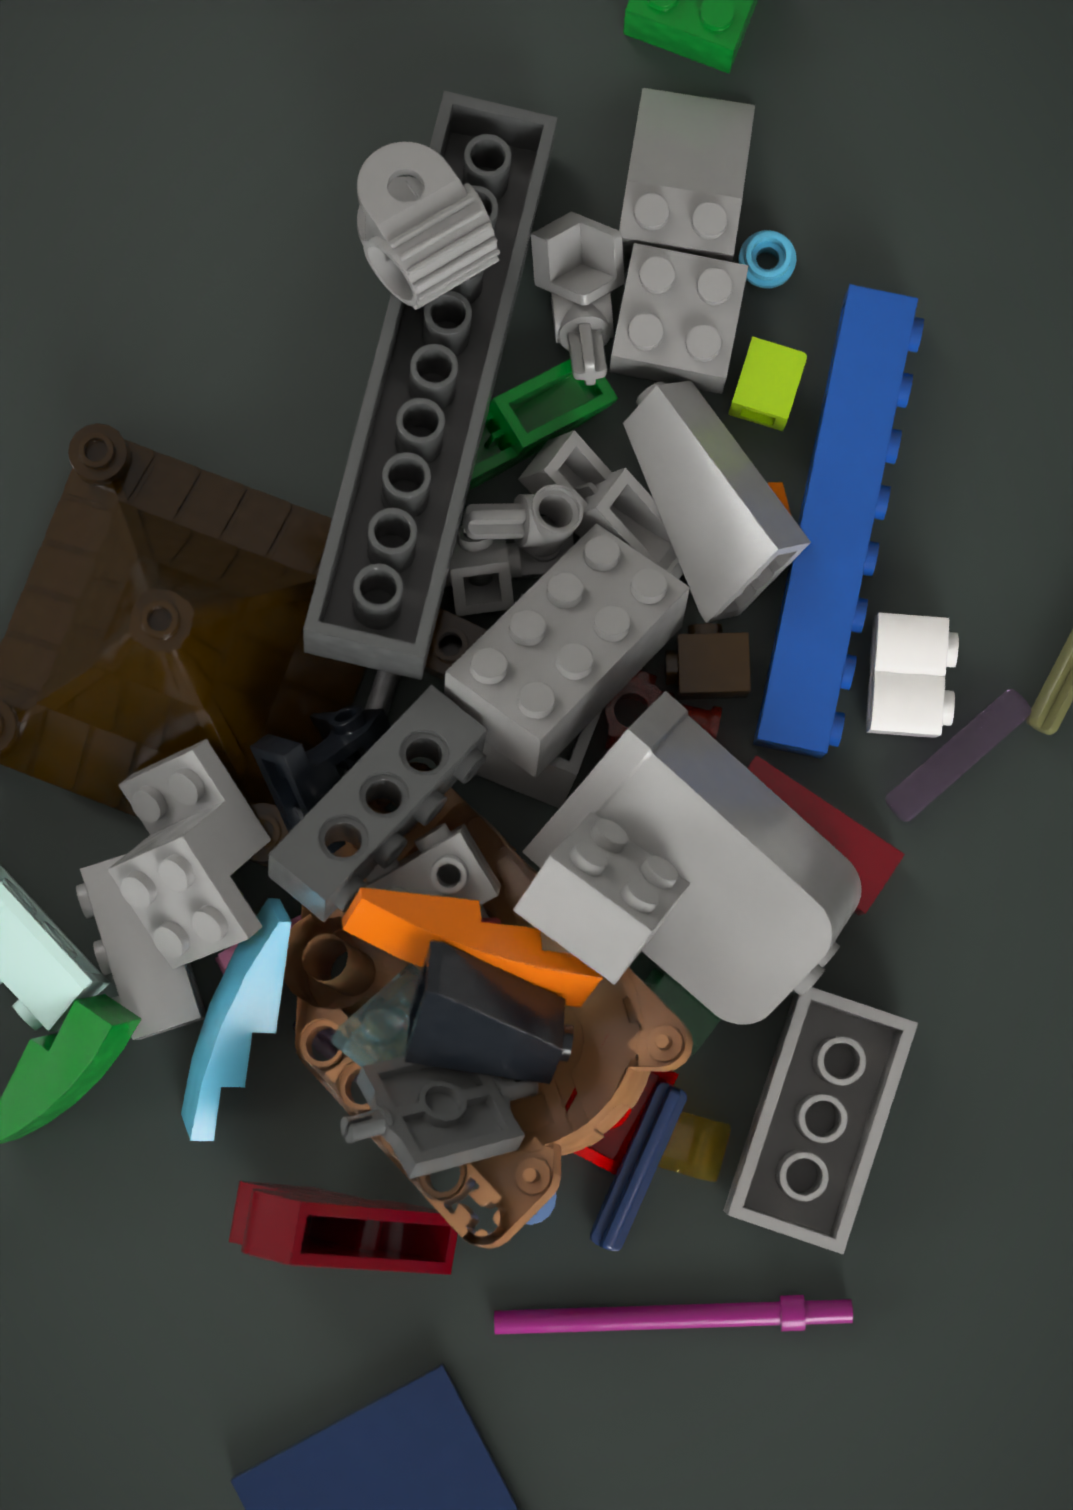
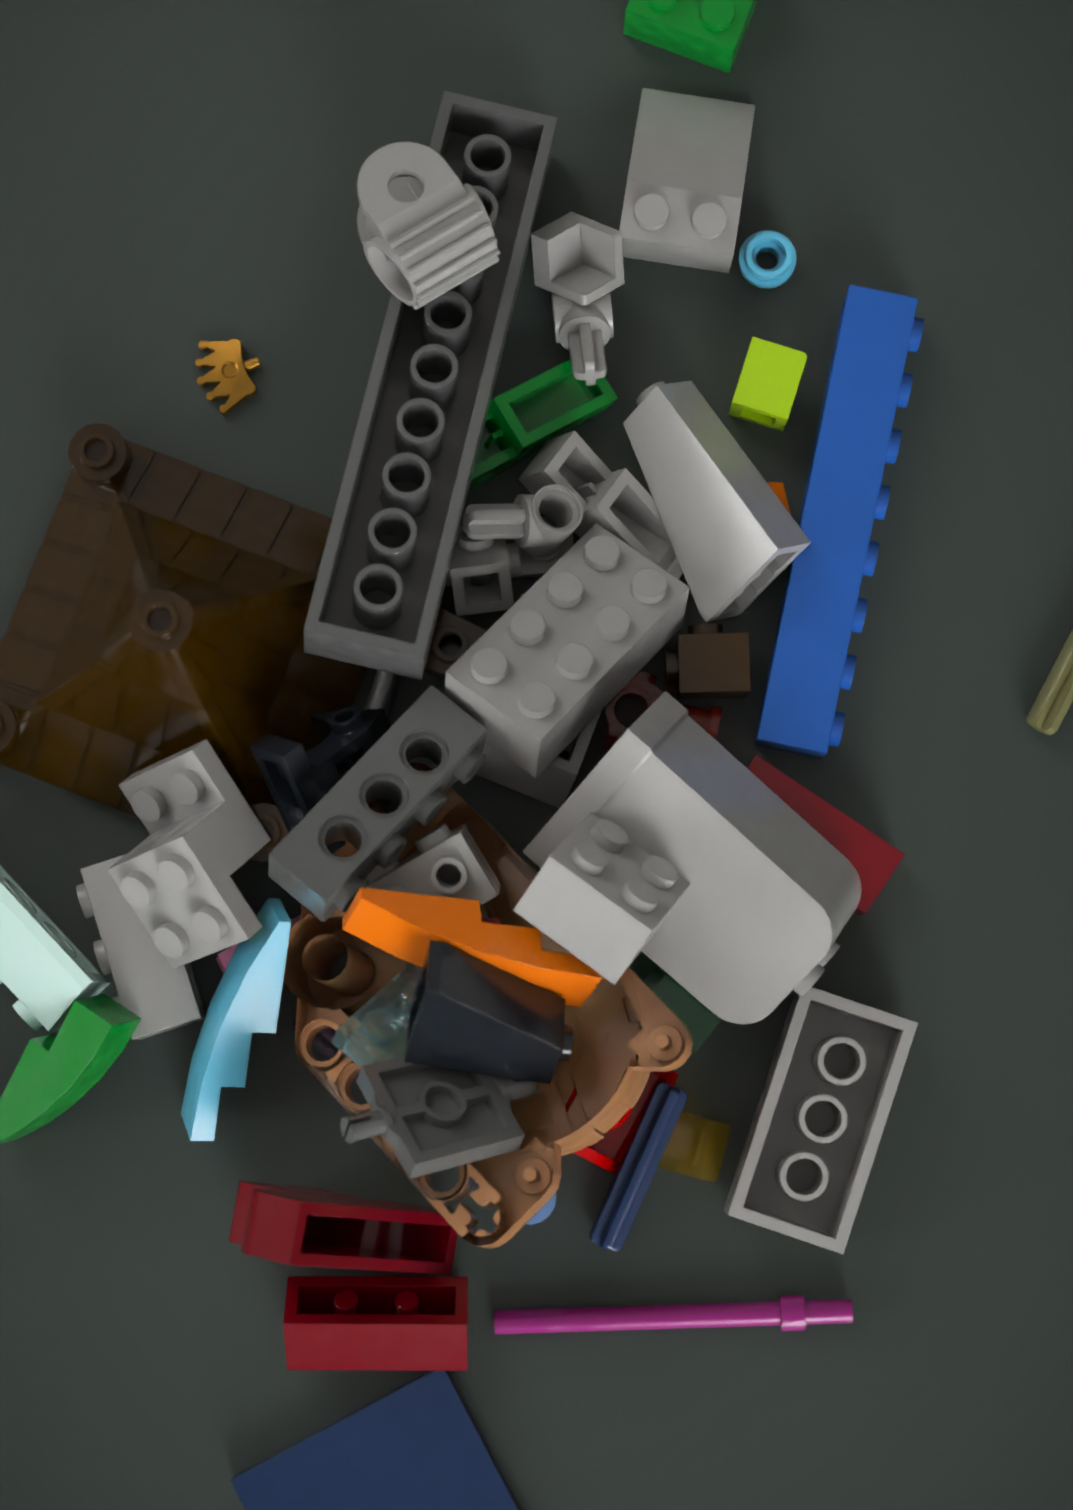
(227, 372): none -> pearl gold piece
(376, 1323): none -> dark red brick
(678, 317): light grey brick -> none
(909, 675): white brick -> none
(958, 755): clear purple axle -> none

